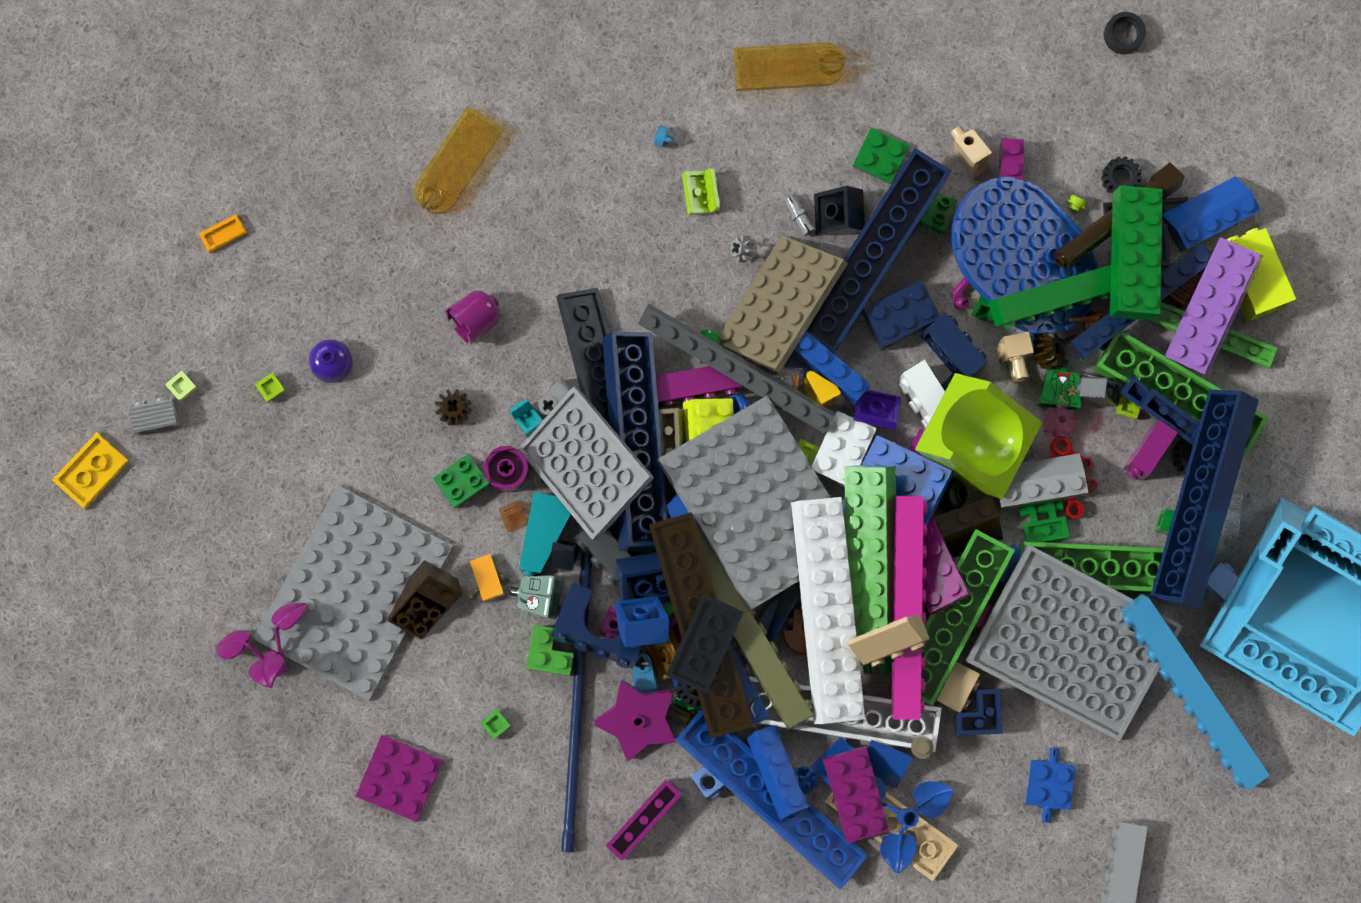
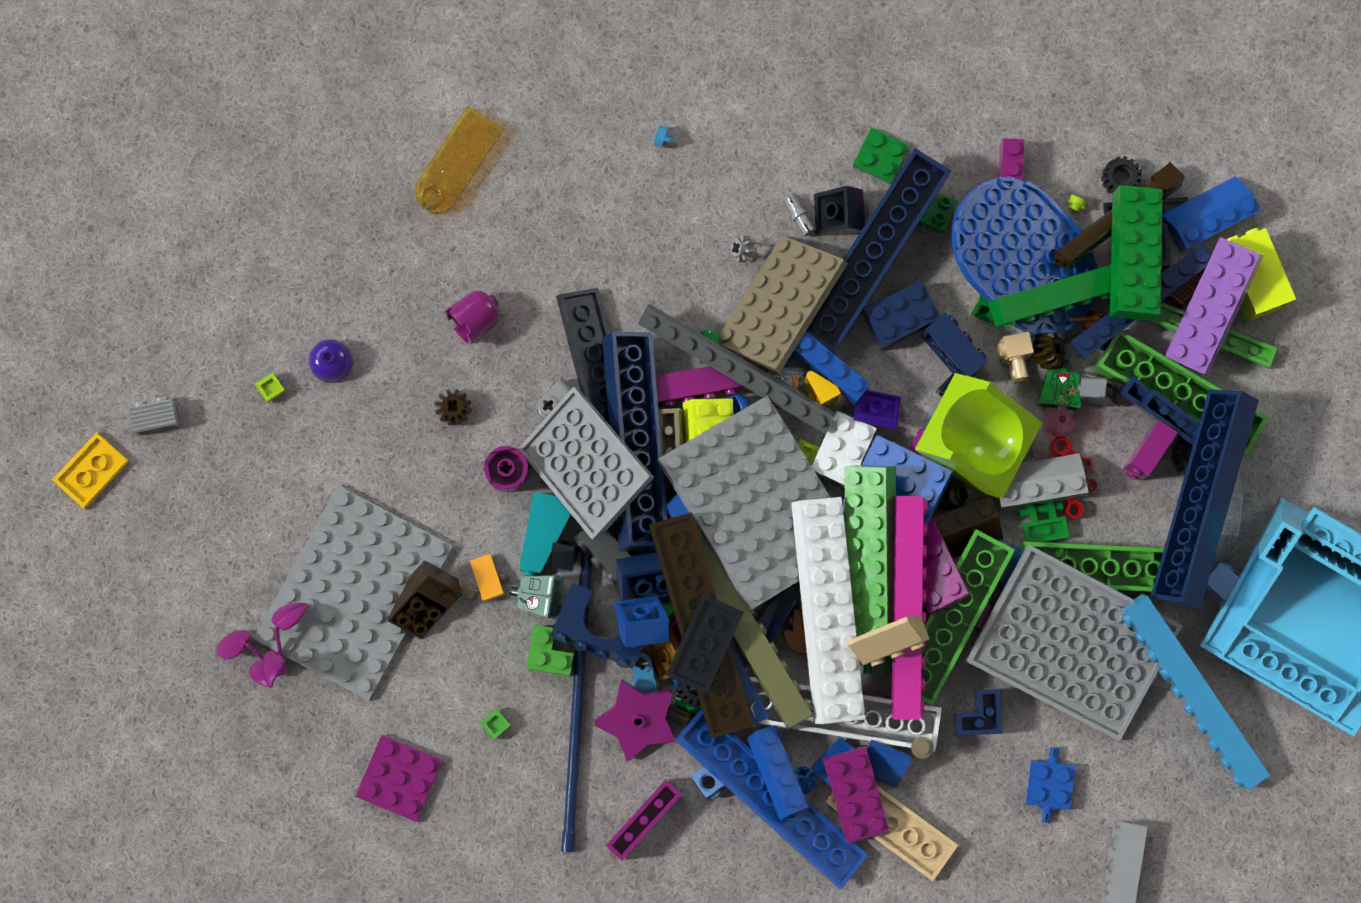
(181, 386): yellowish green plate -> none
(222, 233): light orange tile -> none
(461, 481): green hinge -> none
(513, 516): clear orange slope -> none
(526, 417): teal bracket -> none
(609, 633): magenta brick -> none
(701, 192): lime bracket -> none
(787, 66): clear yellow plate -> none
(922, 390): white brick -> none
(931, 800): blue plant -> none
(957, 688): tan brick -> none
(958, 294): magenta arm -> none
(971, 151): tan torso -> none
(1120, 48): black tyre -> none
(1126, 409): lime plate -> none
(1164, 521): green brick -> none

